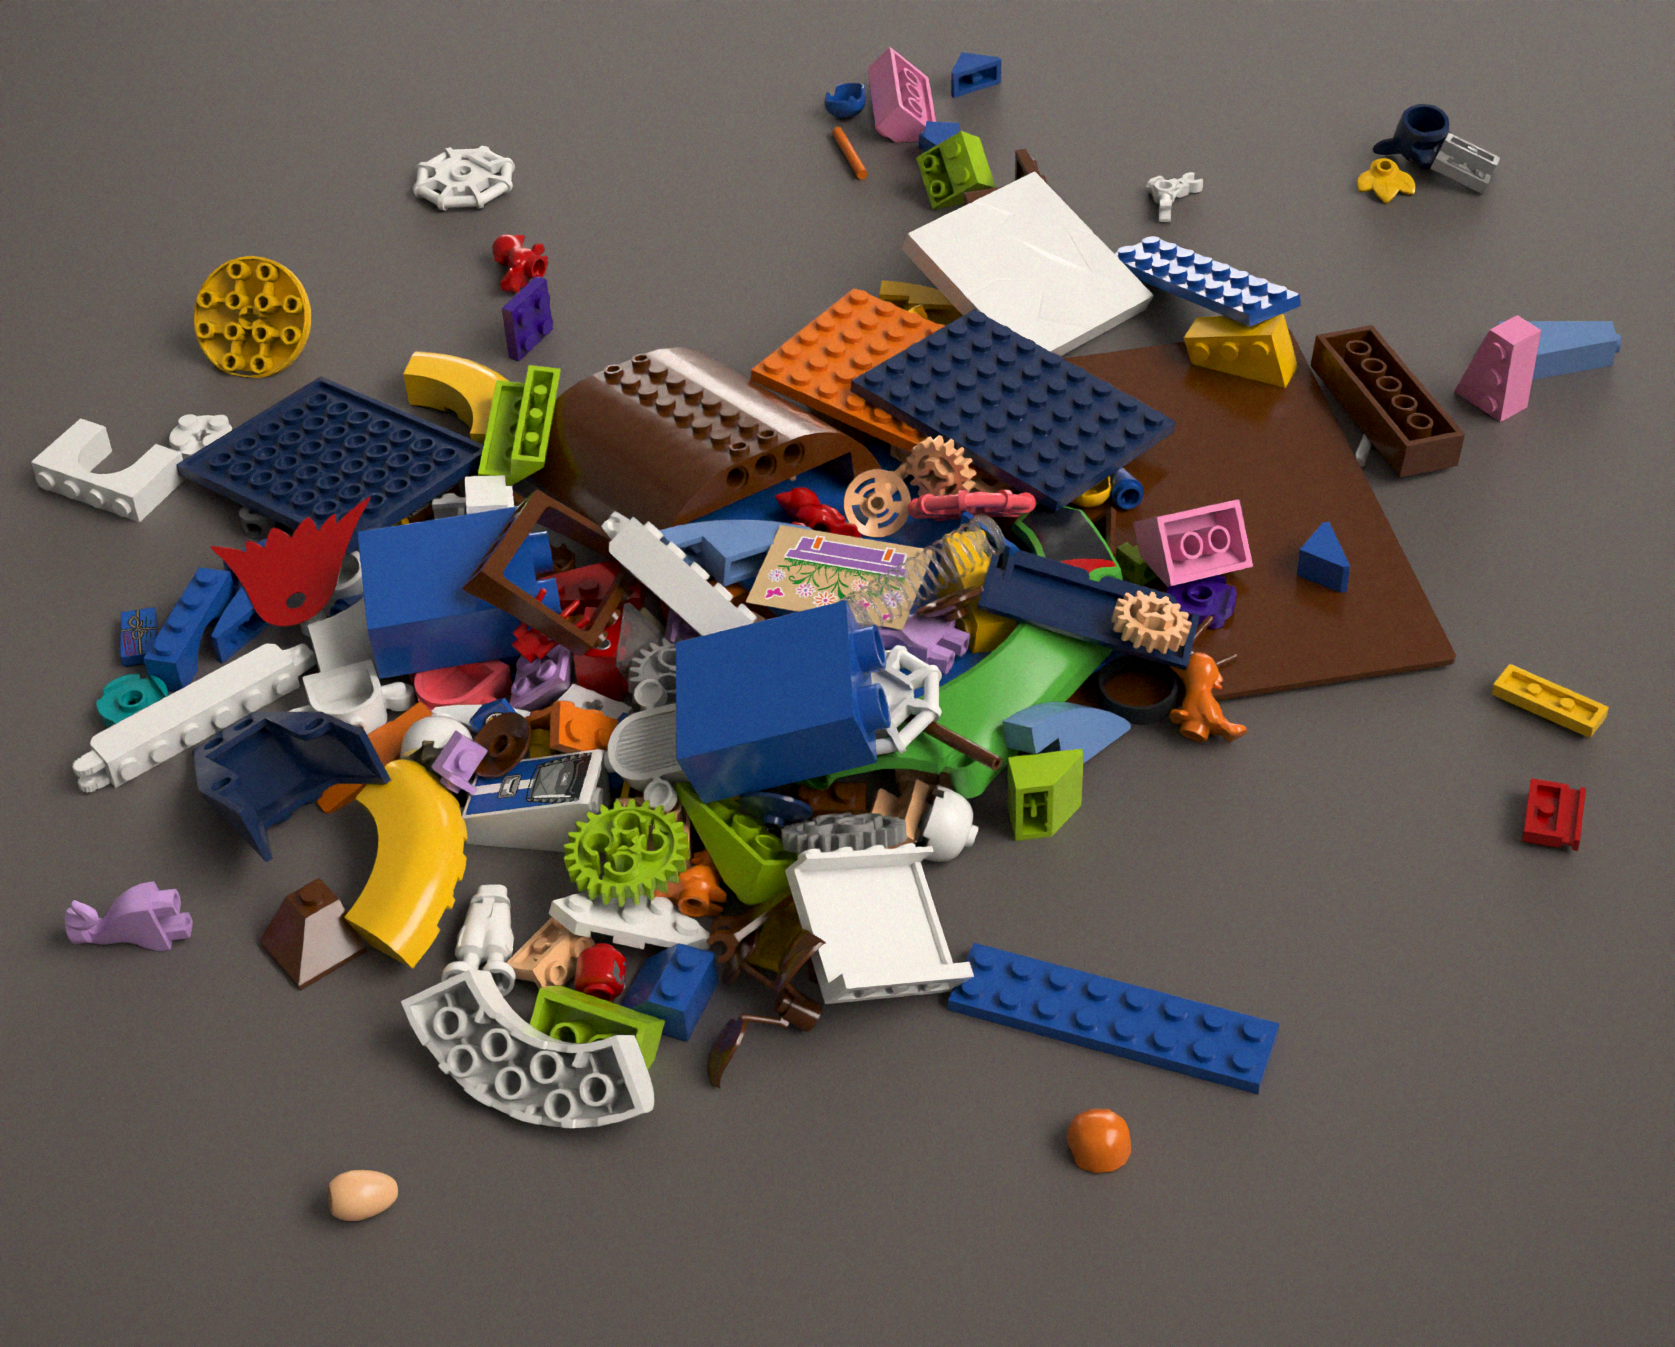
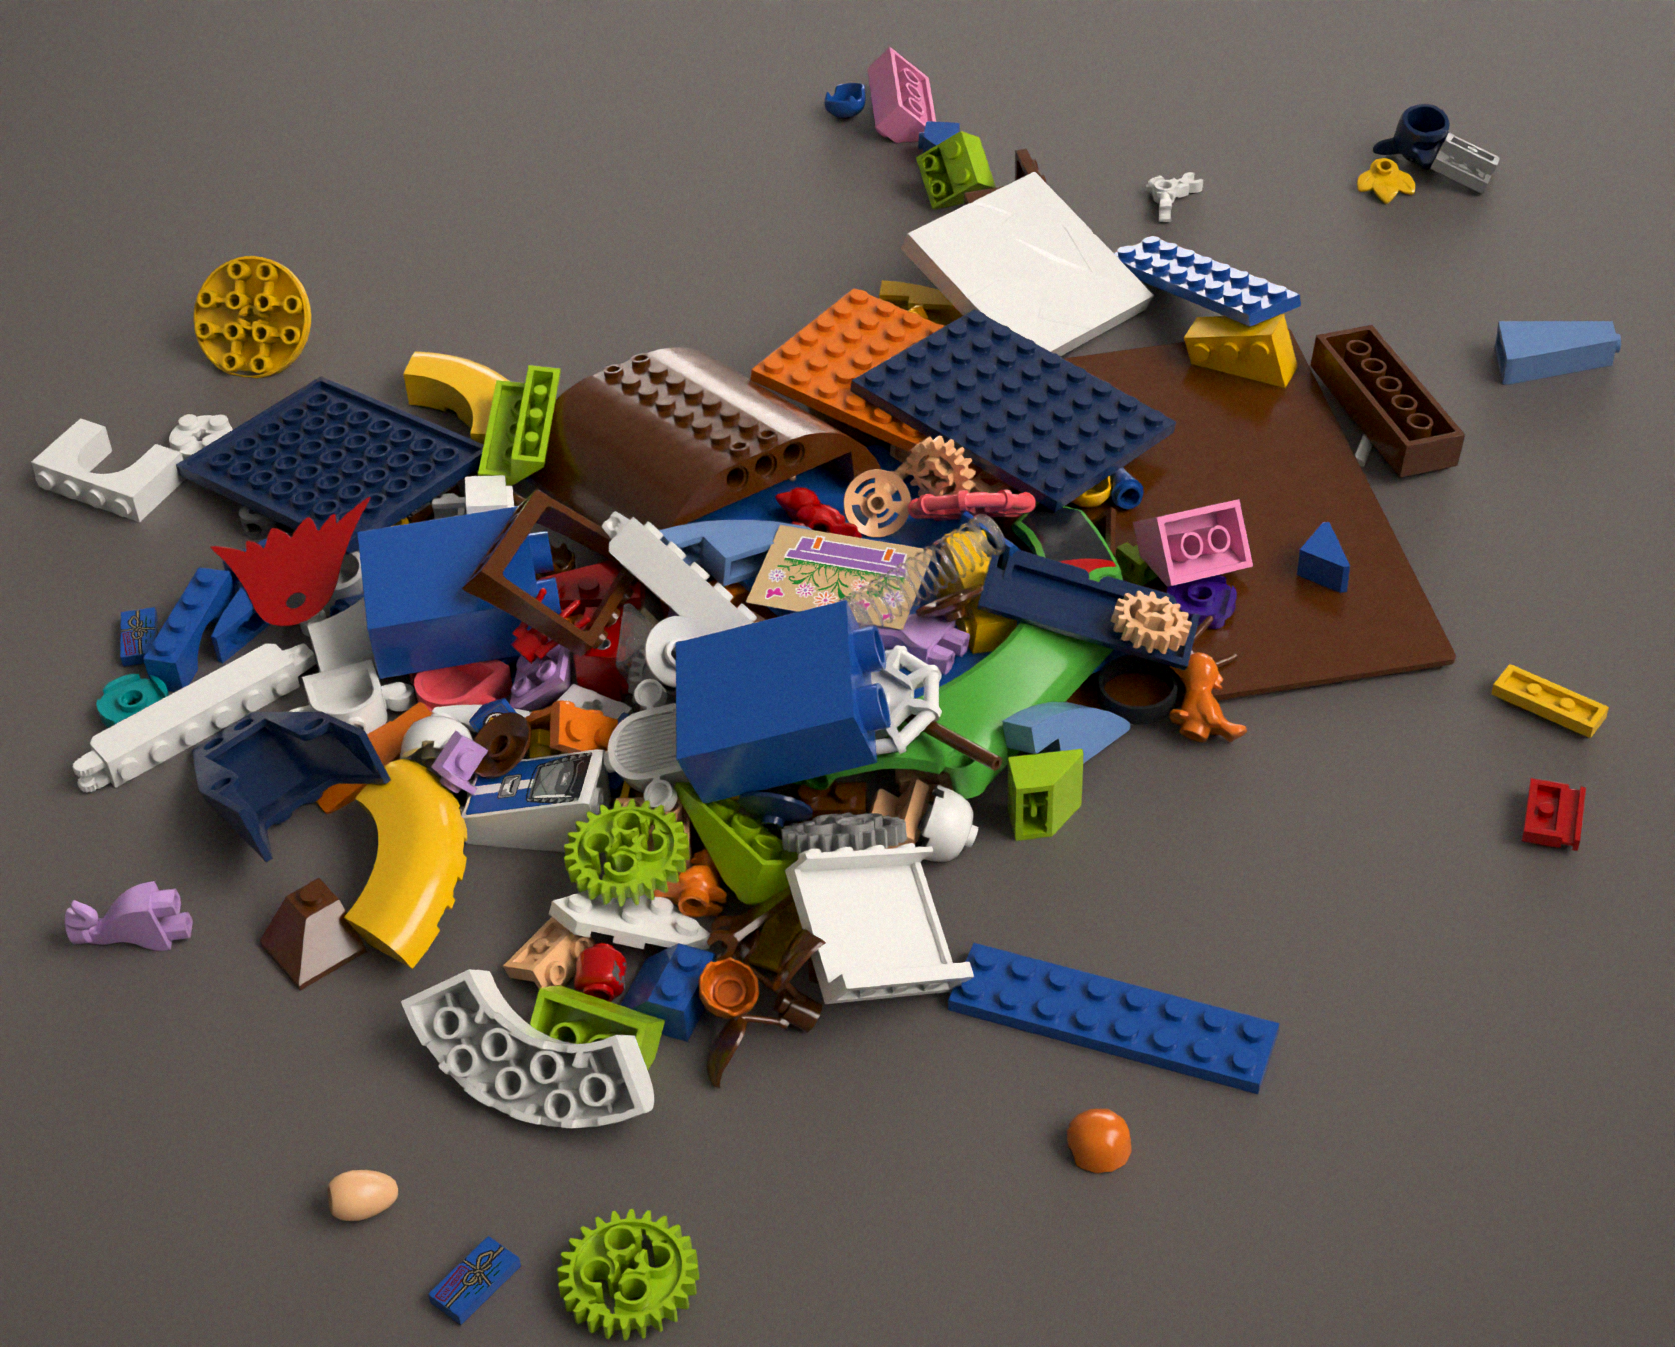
(462, 176): white plate -> none
(474, 1280): none -> blue tile
(486, 938): white piece -> none
(521, 261): red animal -> none
(527, 318): dark purple plate -> none
(628, 1274): none -> lime gear
(662, 641): none -> white dish
(728, 988): none -> orange hair
(849, 153): orange bar -> none
(974, 73): blue slope -> none
(1502, 369): bright pink wedge -> none

